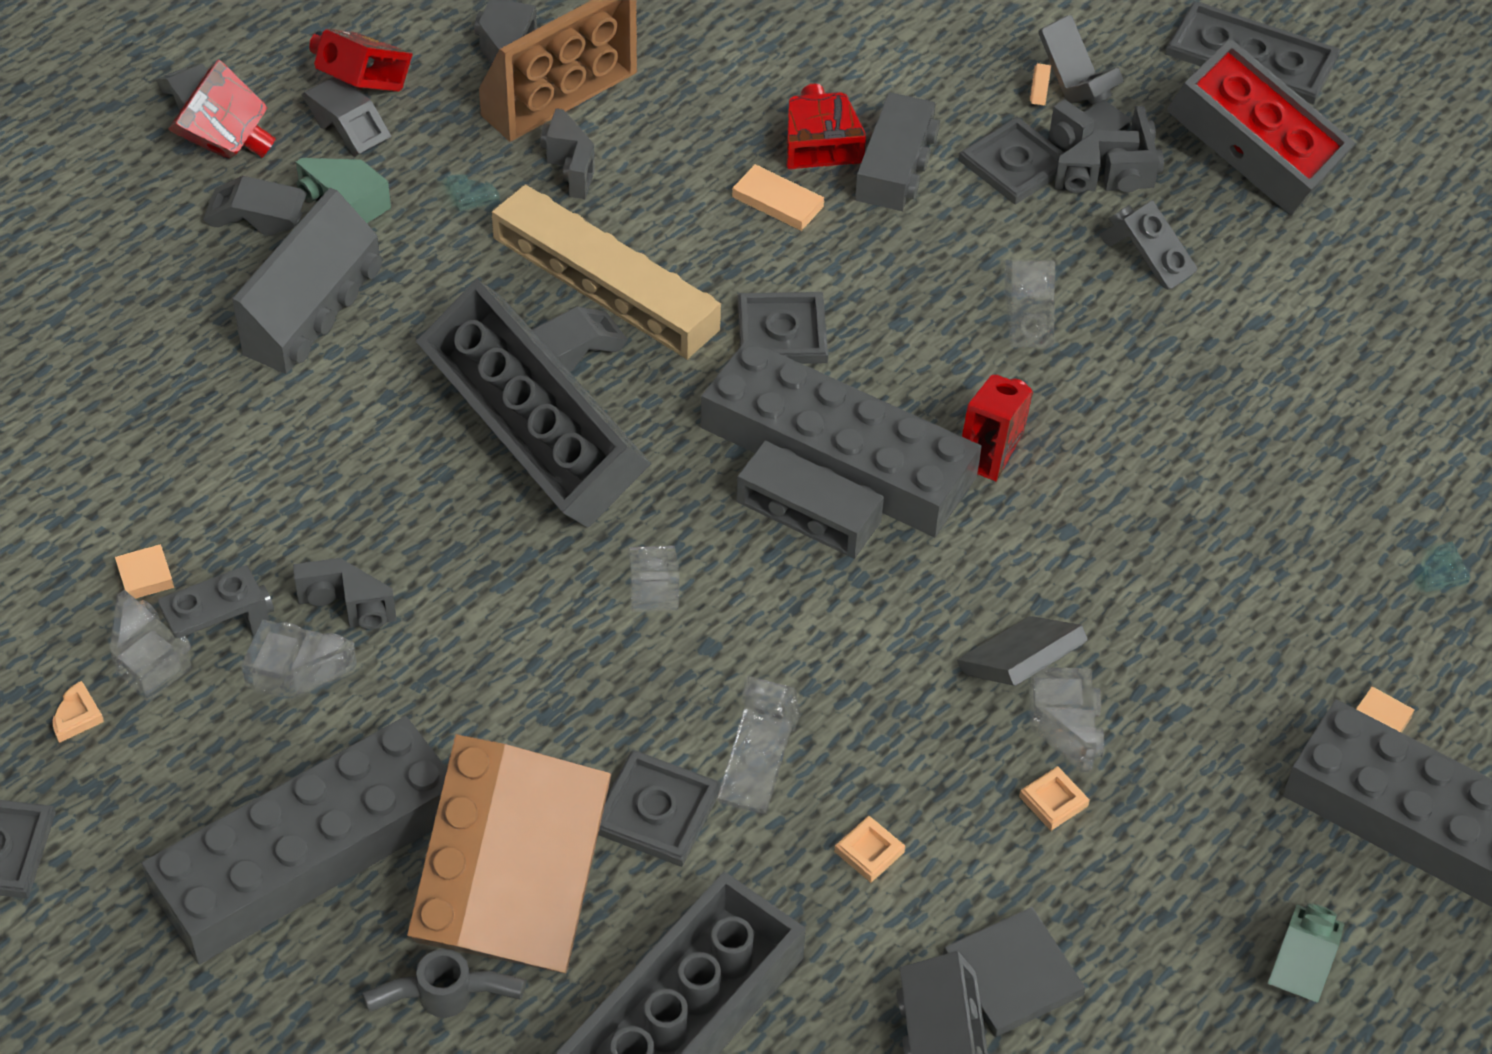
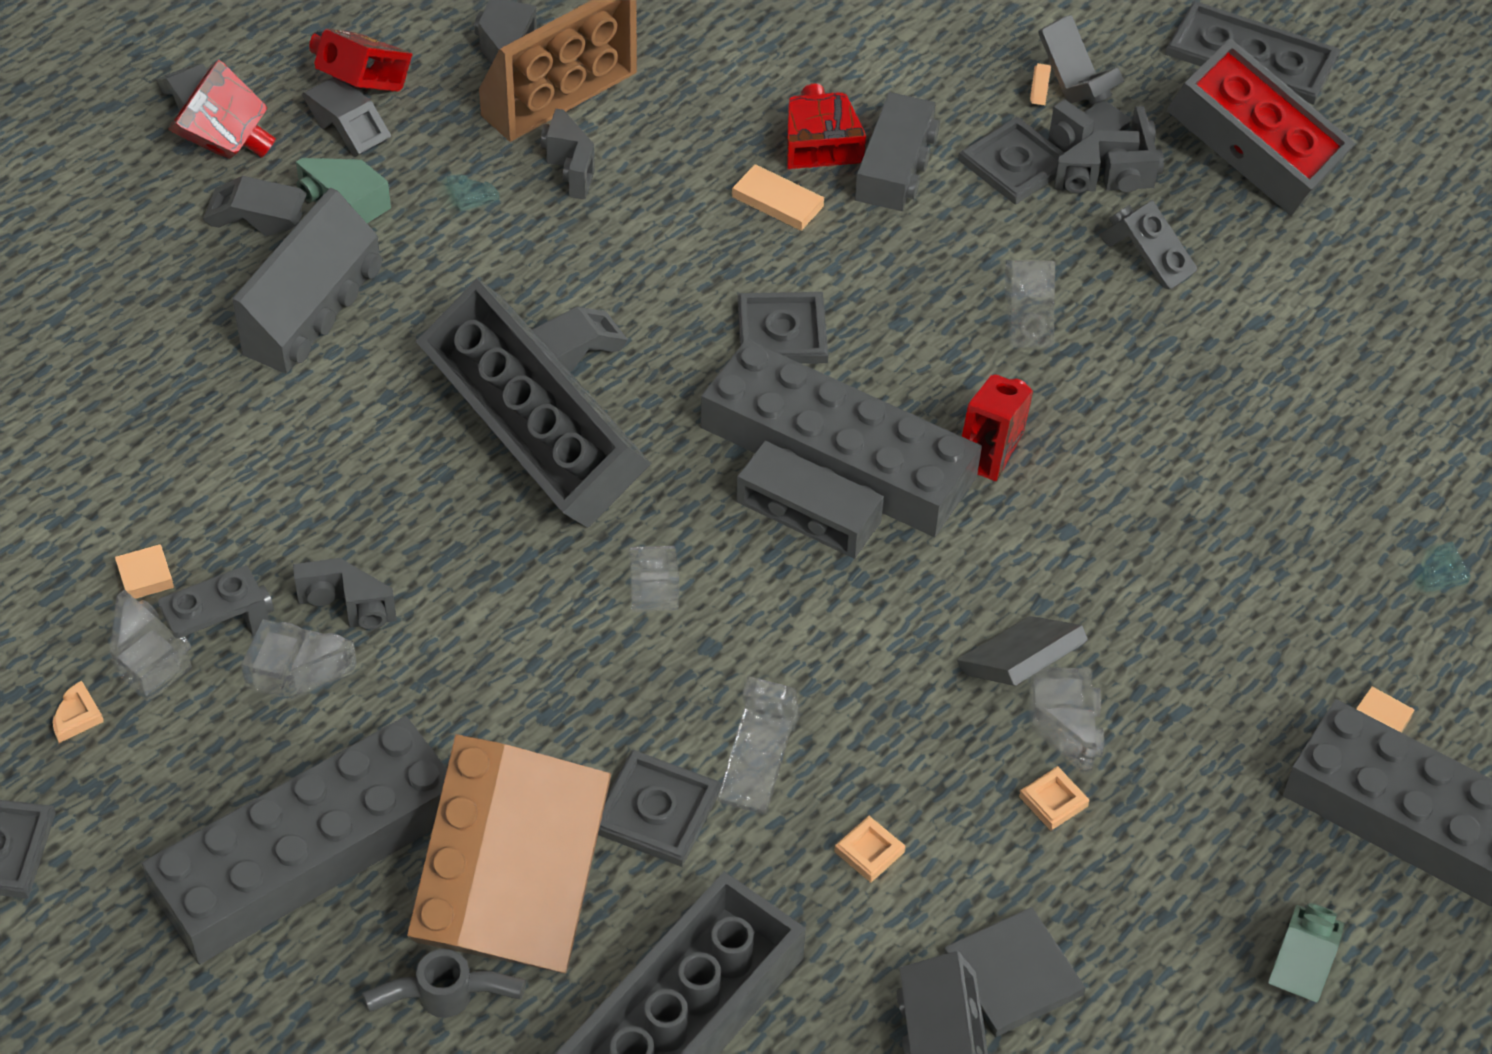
(607, 271): tan brick -> none

